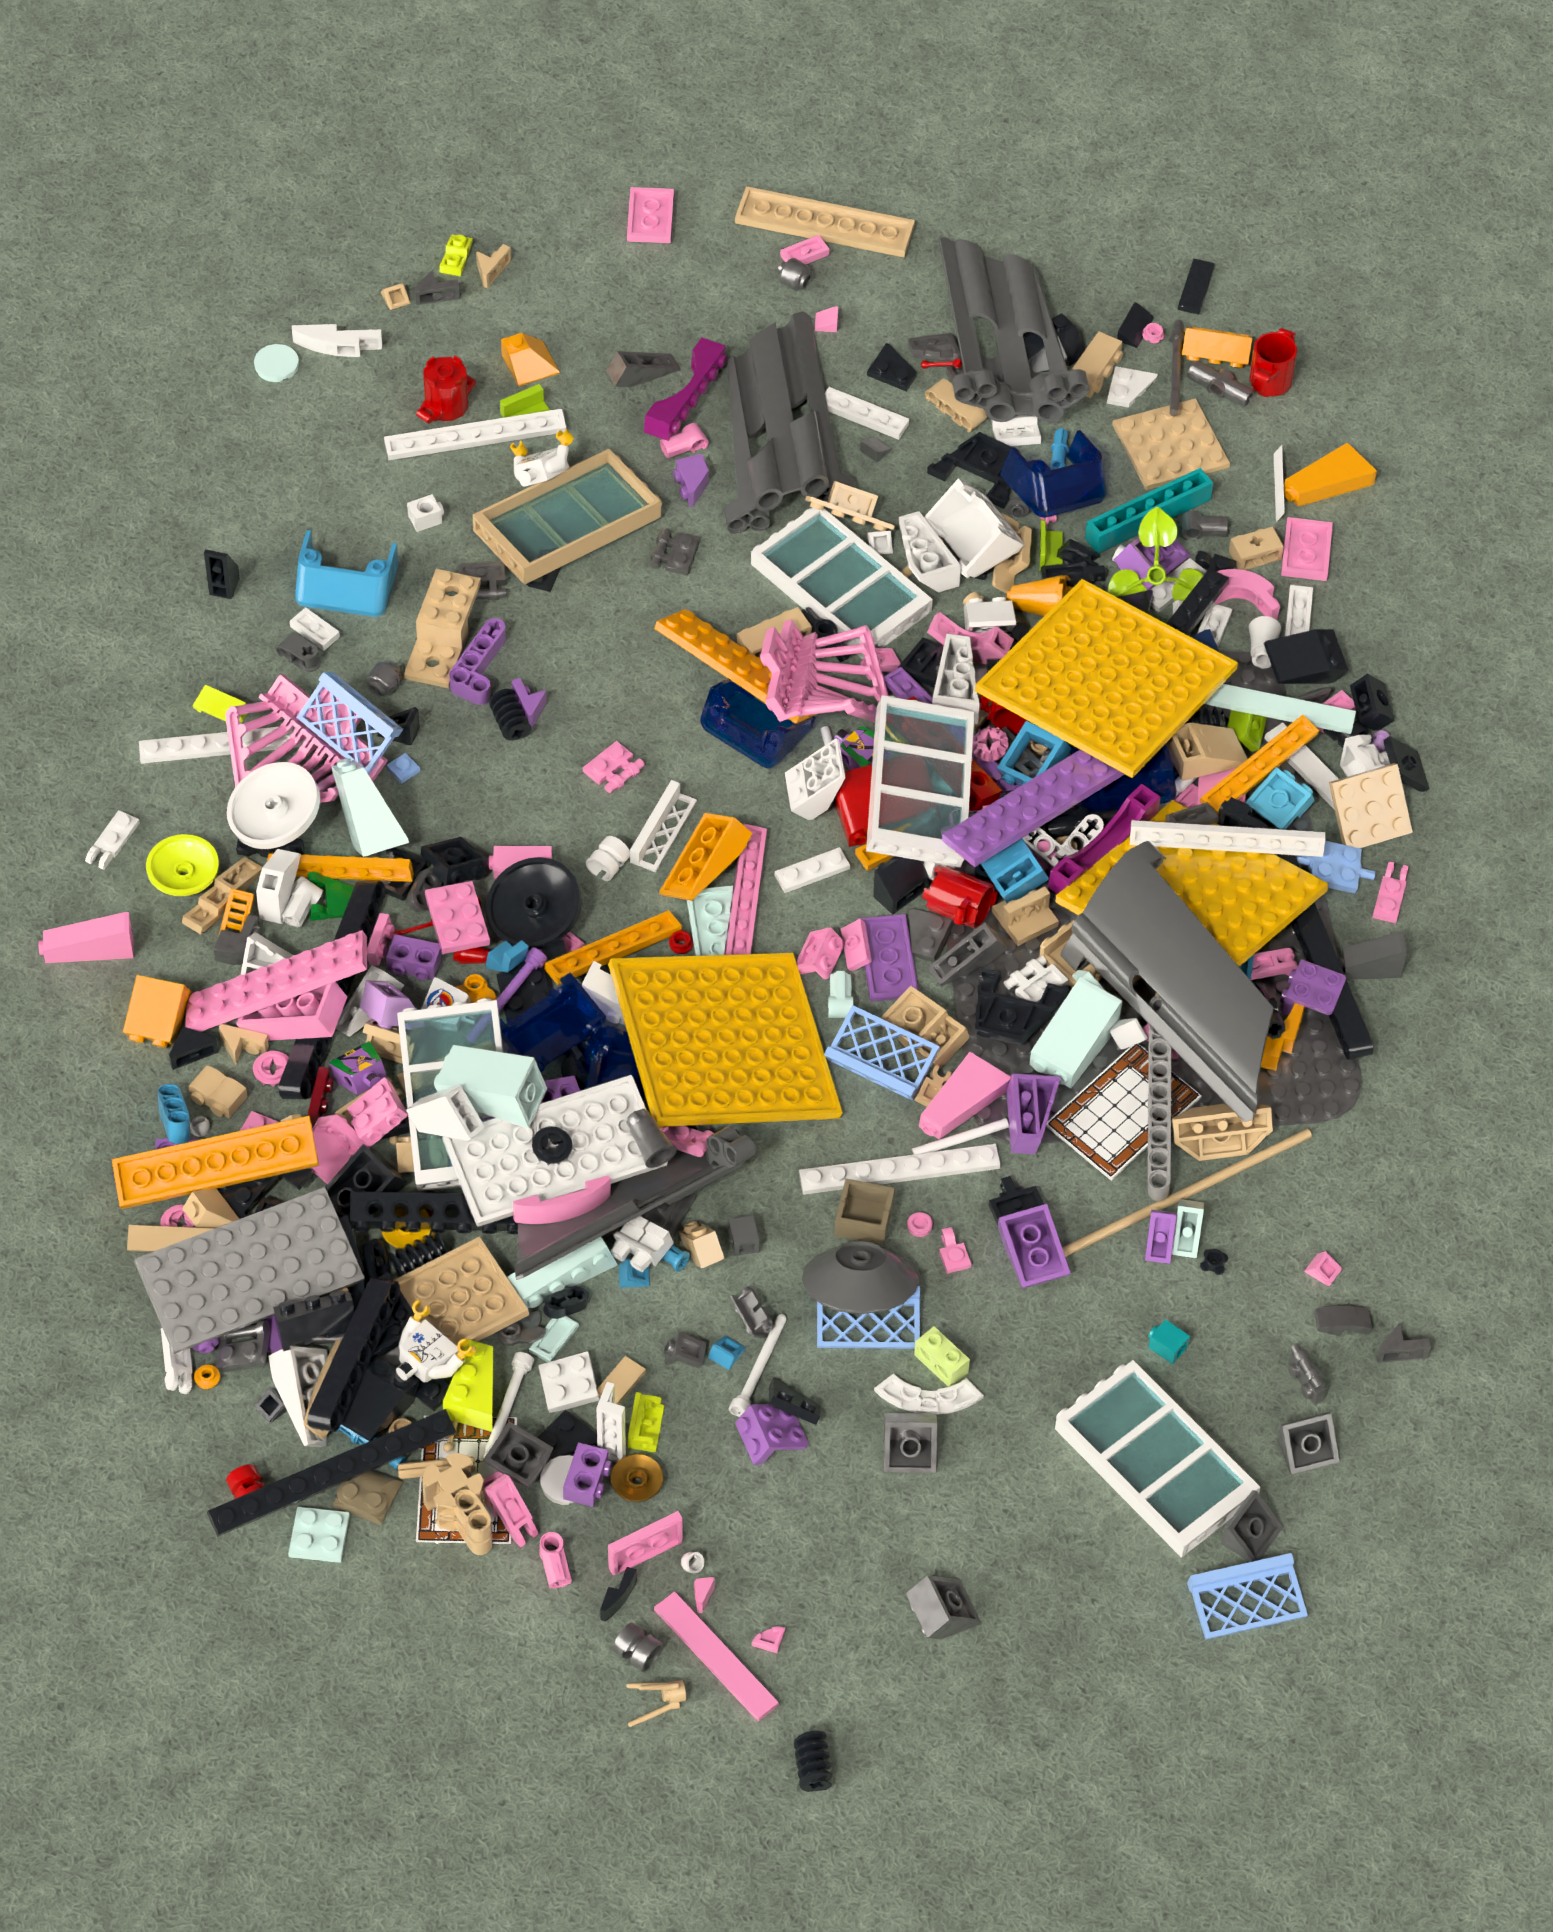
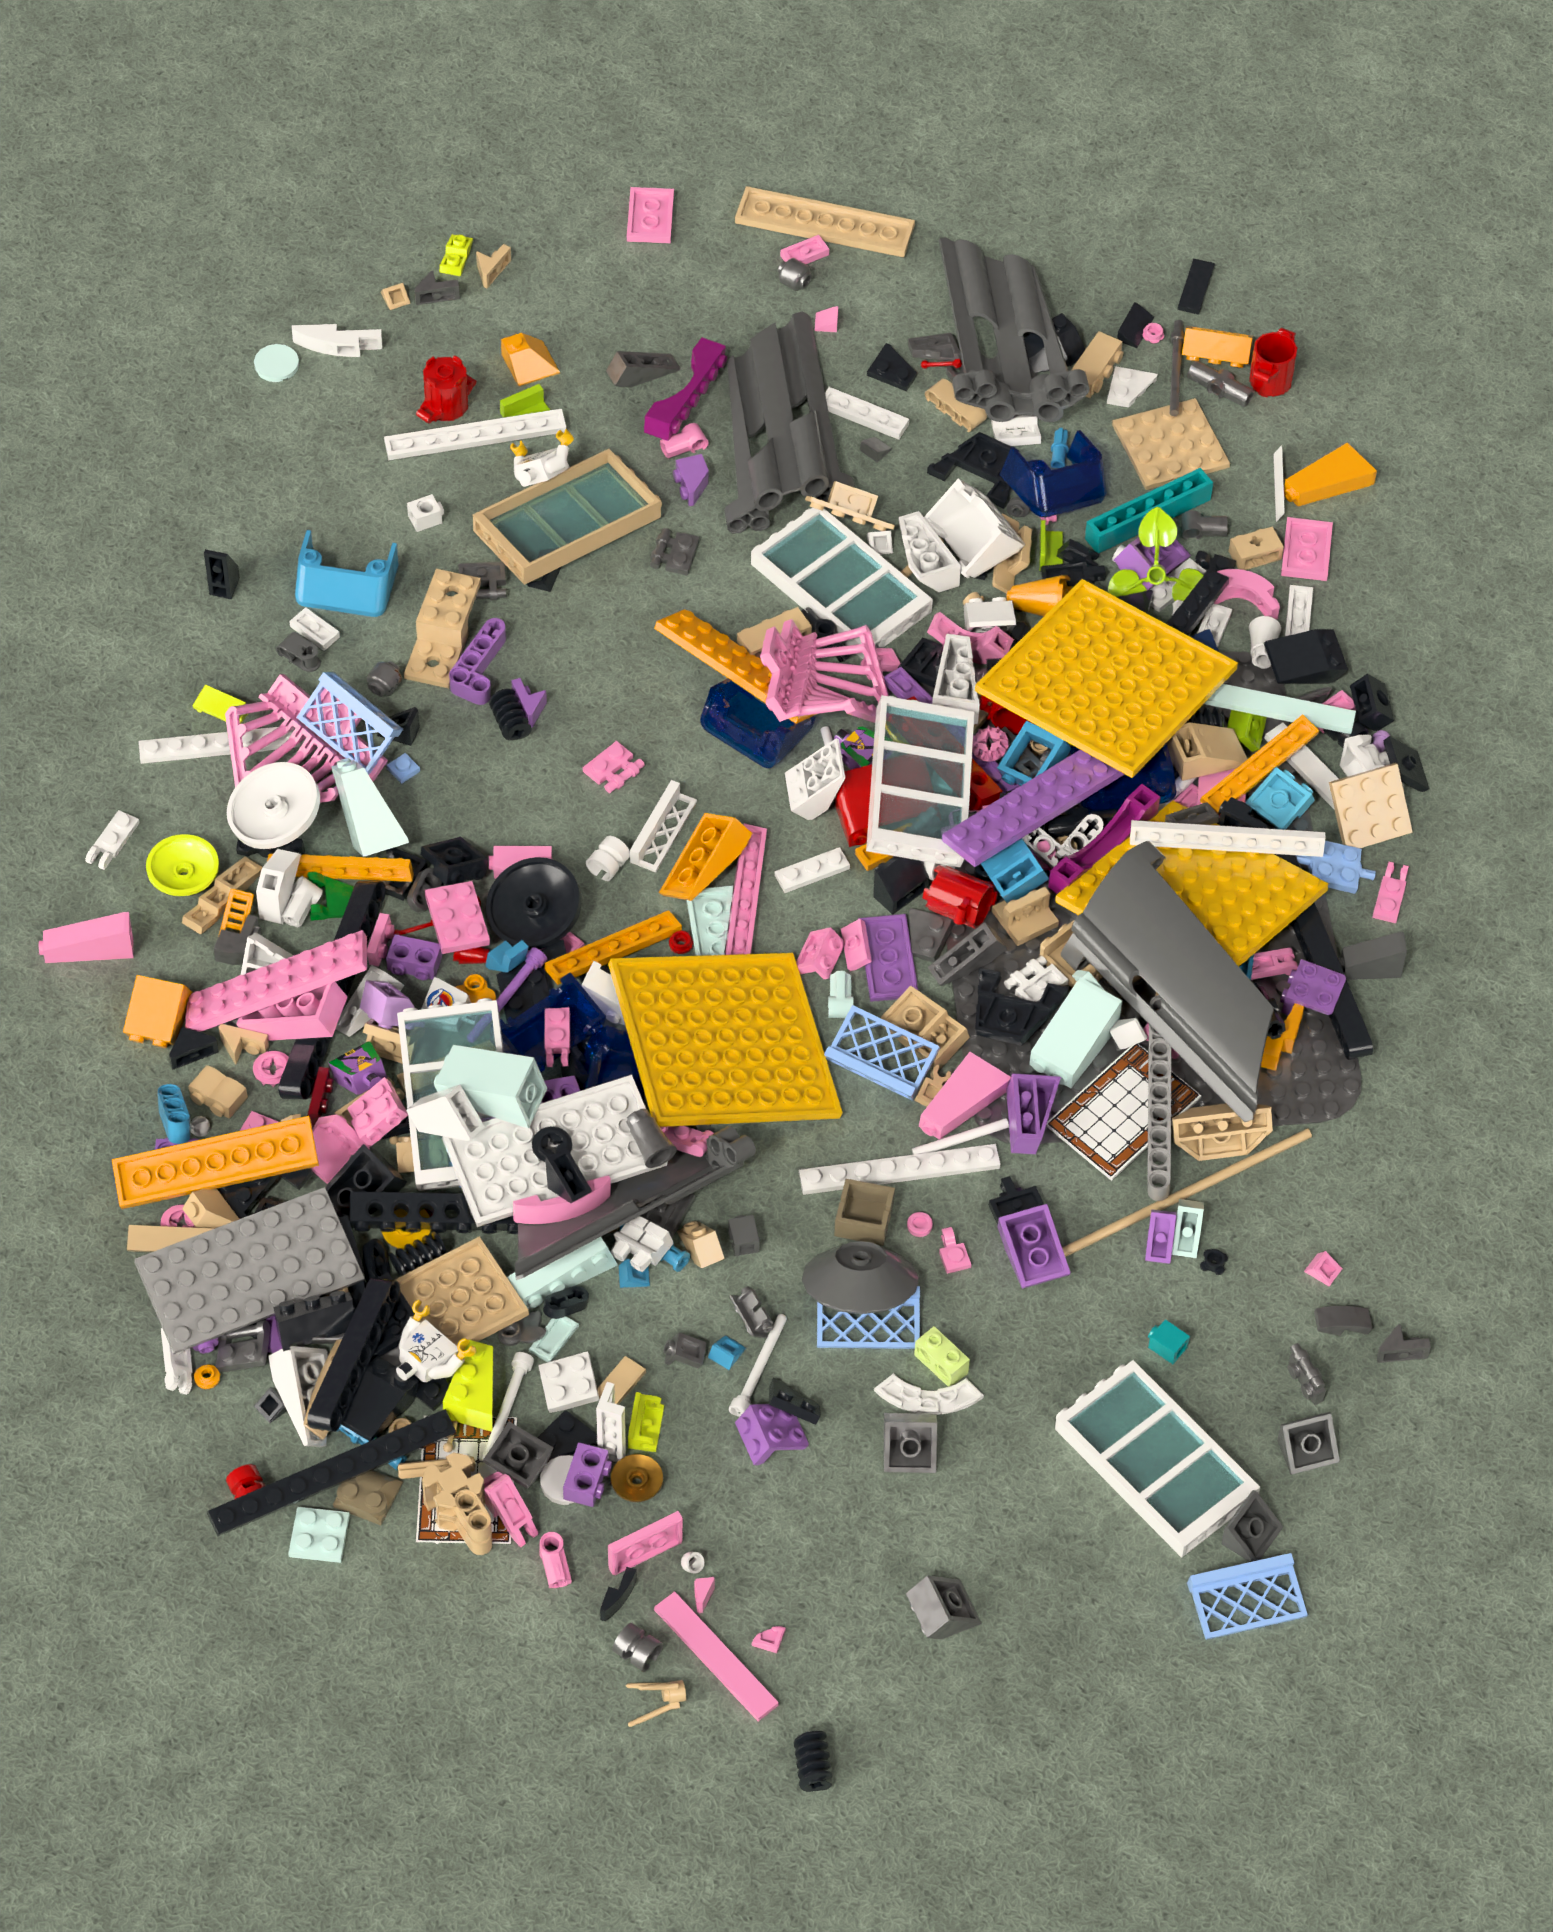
(557, 1034): none -> bright pink hinge
(565, 1177): none -> black slope

